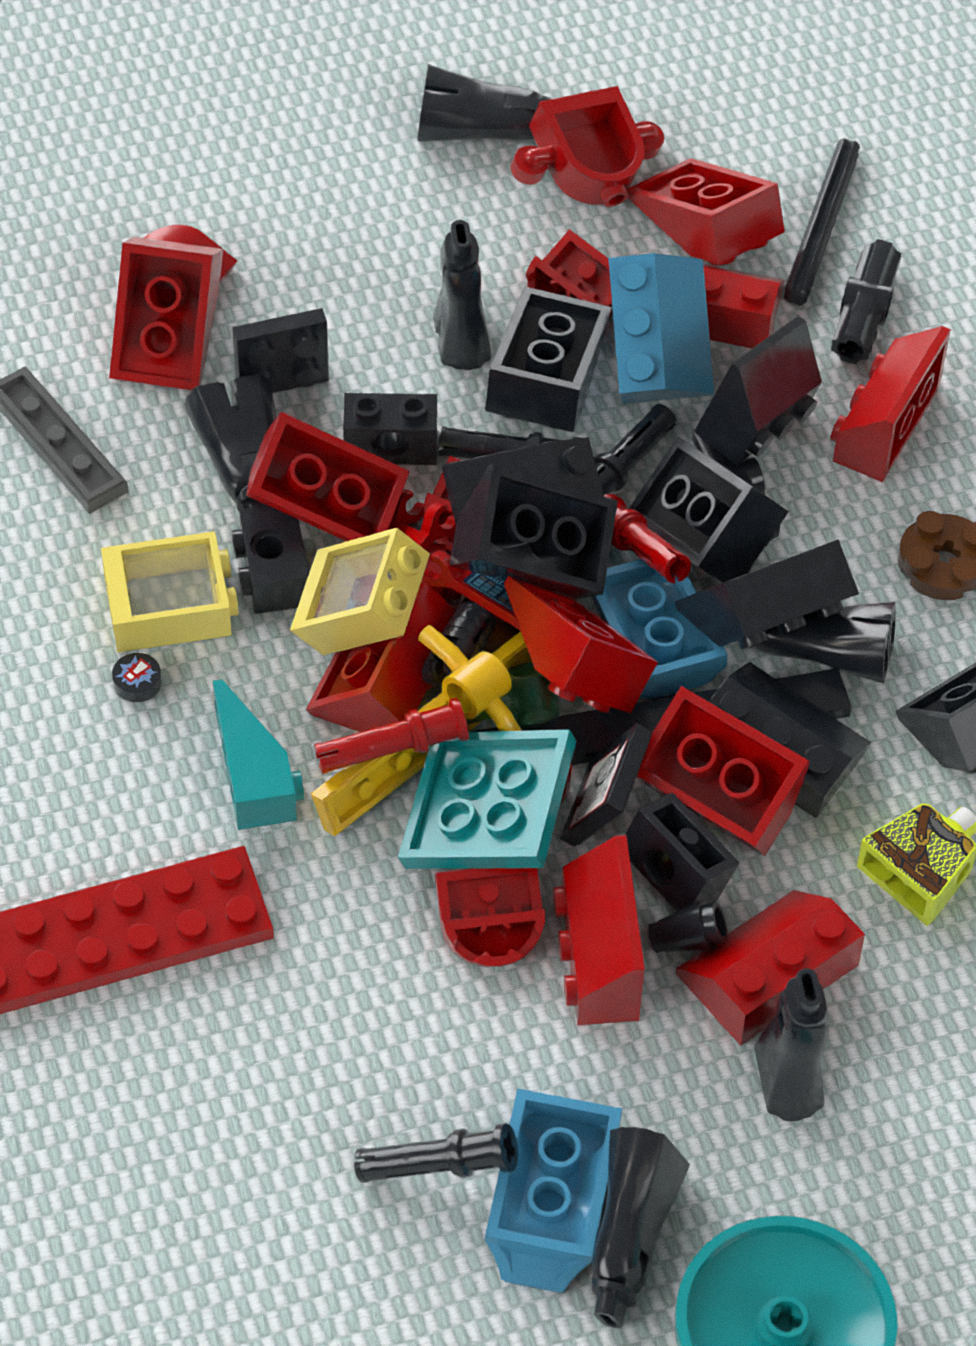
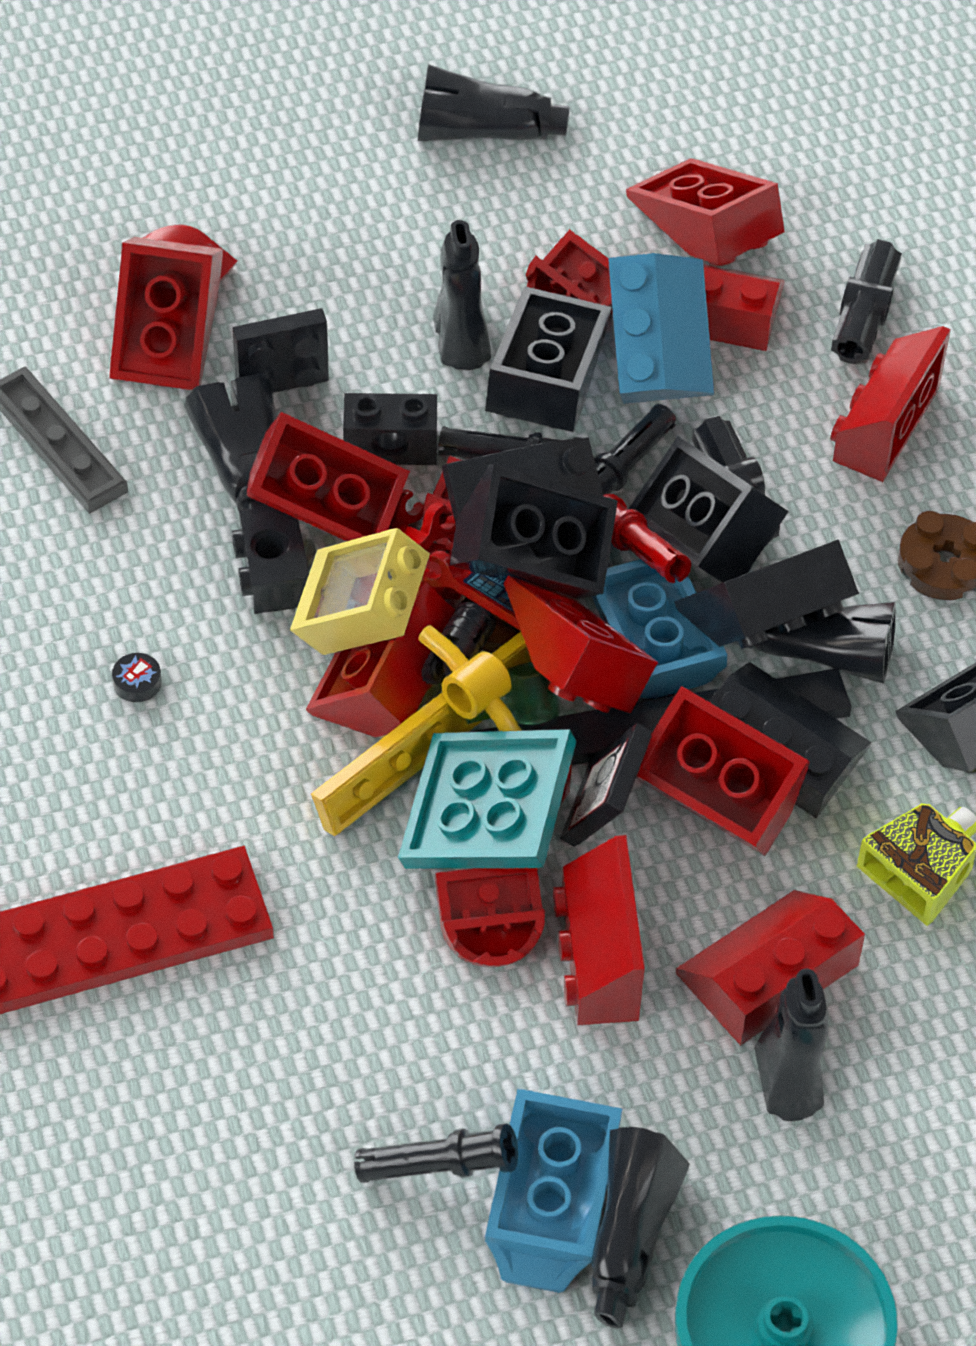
(173, 591): window -> none
(256, 765): teal slope -> none
(415, 732): red pin -> none
(587, 146): red piece -> none
(678, 853): black brick -> none
(690, 929): black cone -> none
(763, 394): slope -> none
(821, 222): black axle -> none

